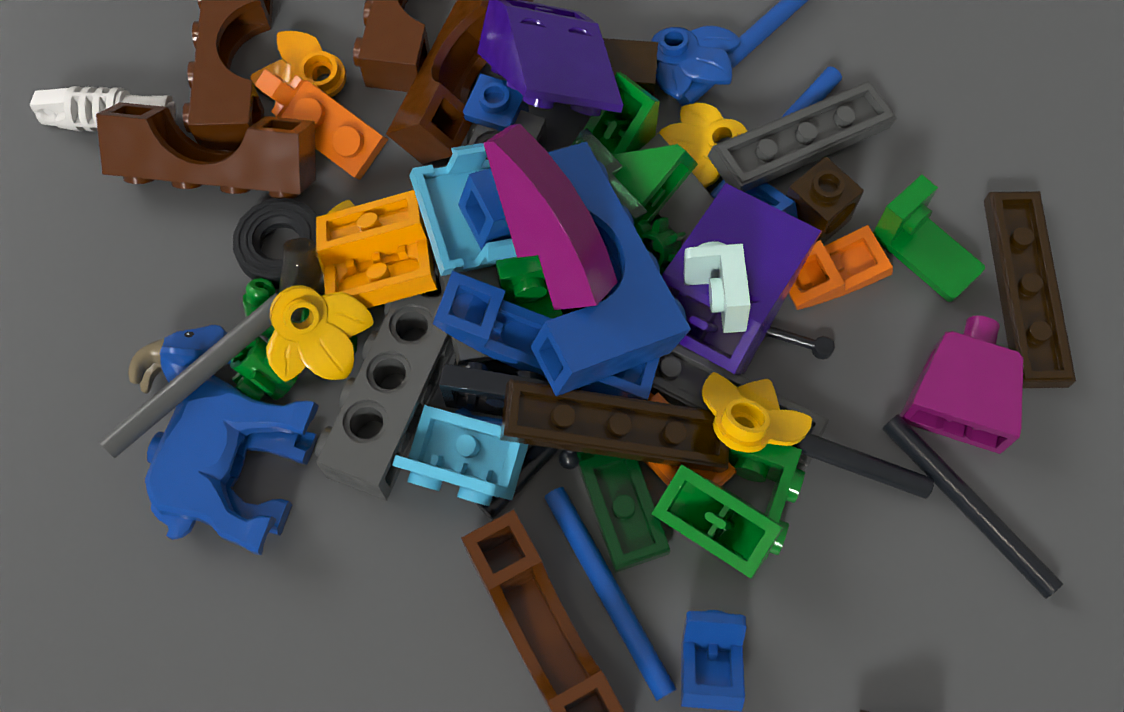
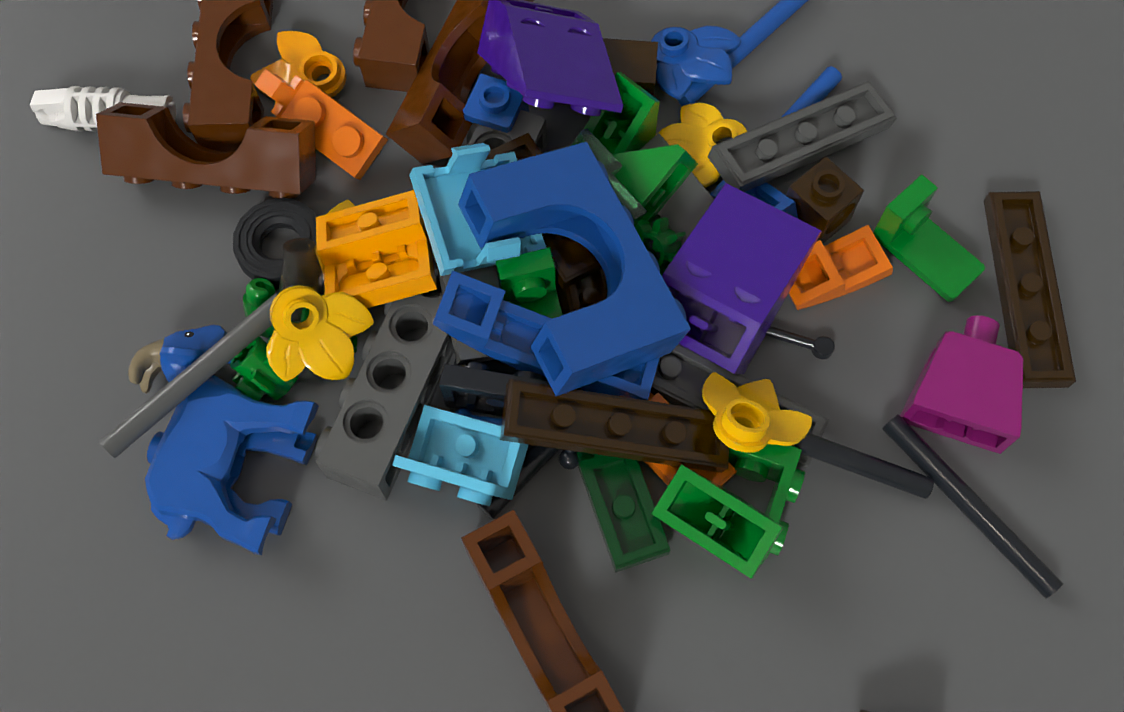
(549, 220): magenta slope -> none
(610, 594): blue bar -> none
(713, 660): blue bracket -> none
(725, 272): light aqua bracket -> none

